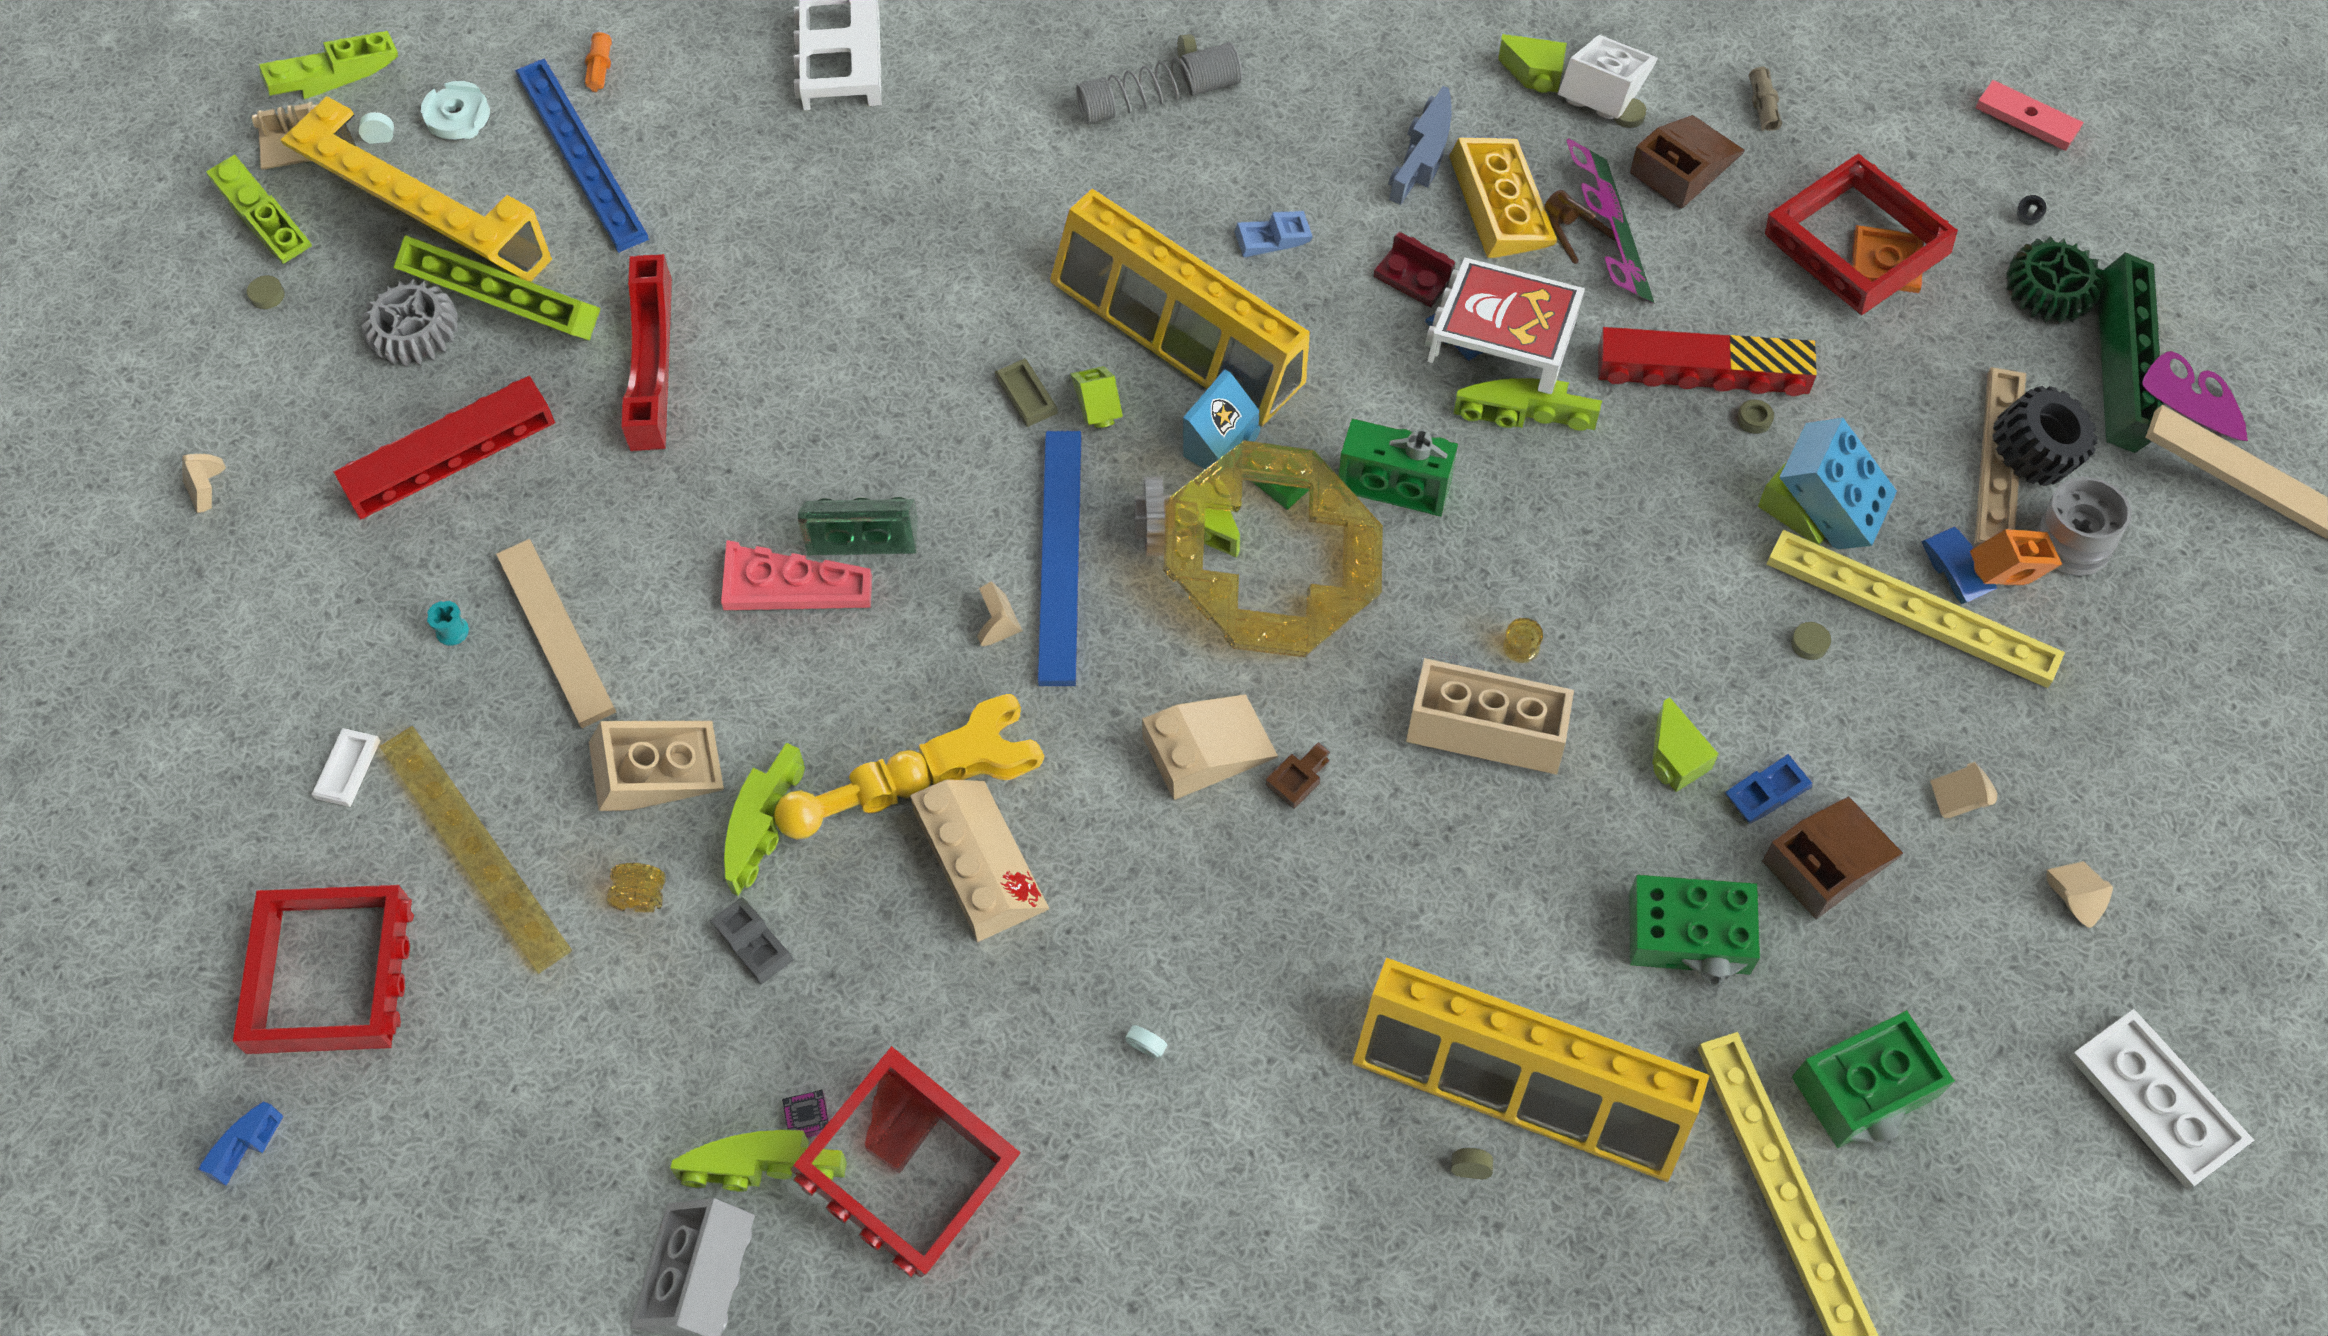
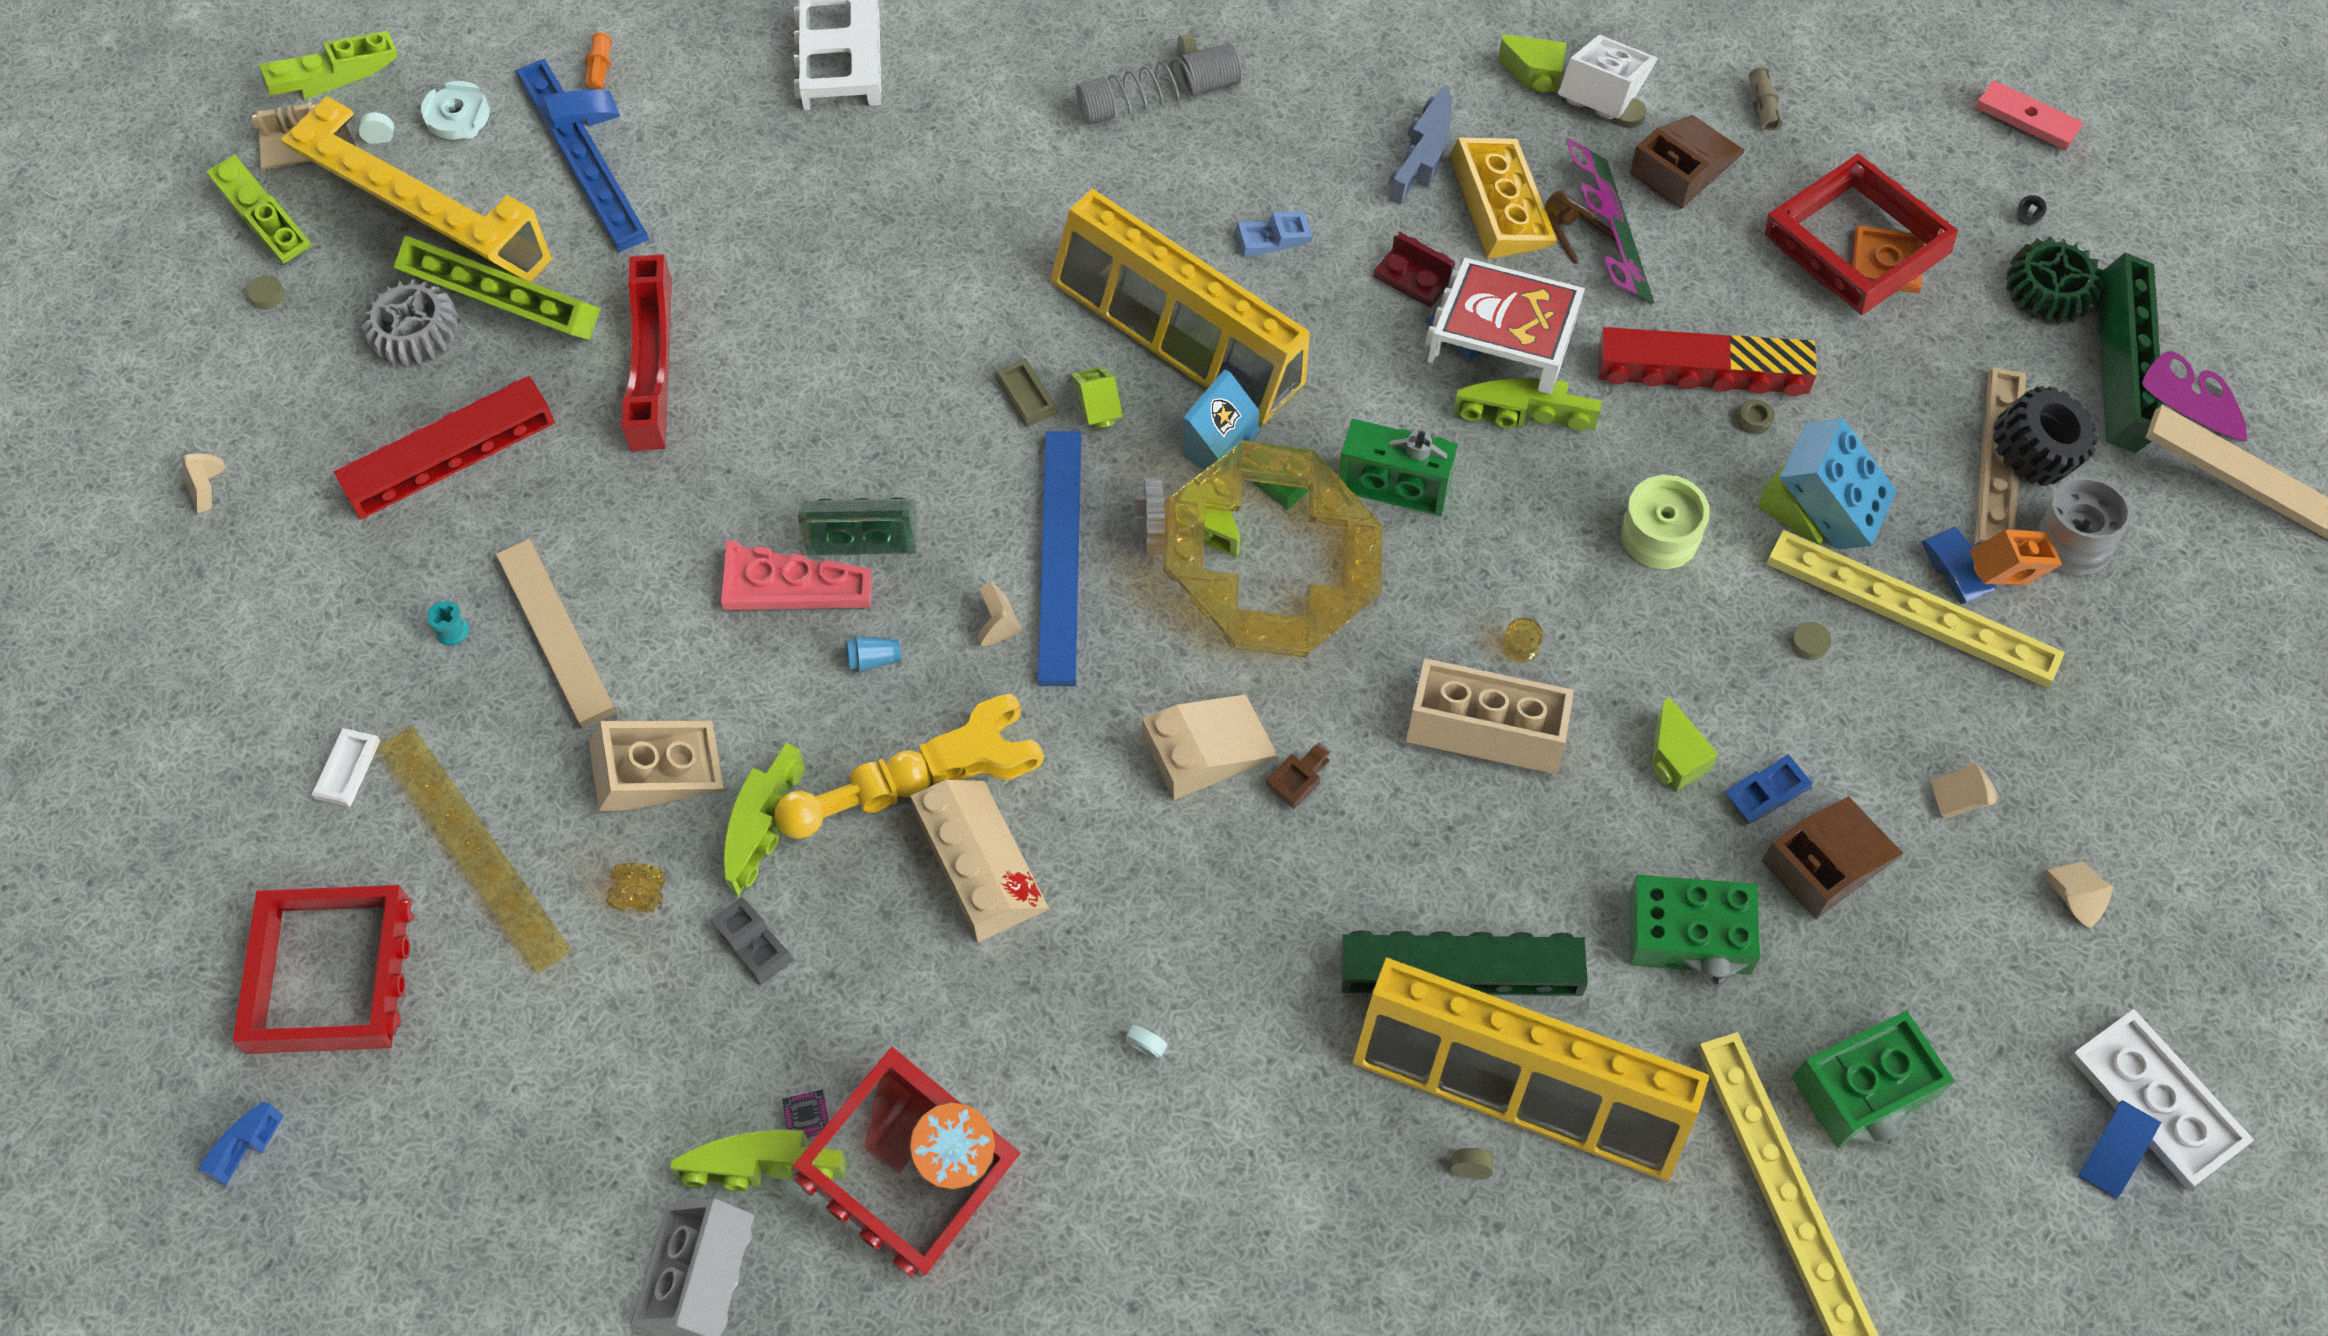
(581, 105): none -> blue slope
(871, 652): none -> dark azure cone
(952, 1146): none -> orange tile
(1478, 961): none -> dark green brick
(1664, 521): none -> yellowish green wheel
(2119, 1149): none -> blue slope

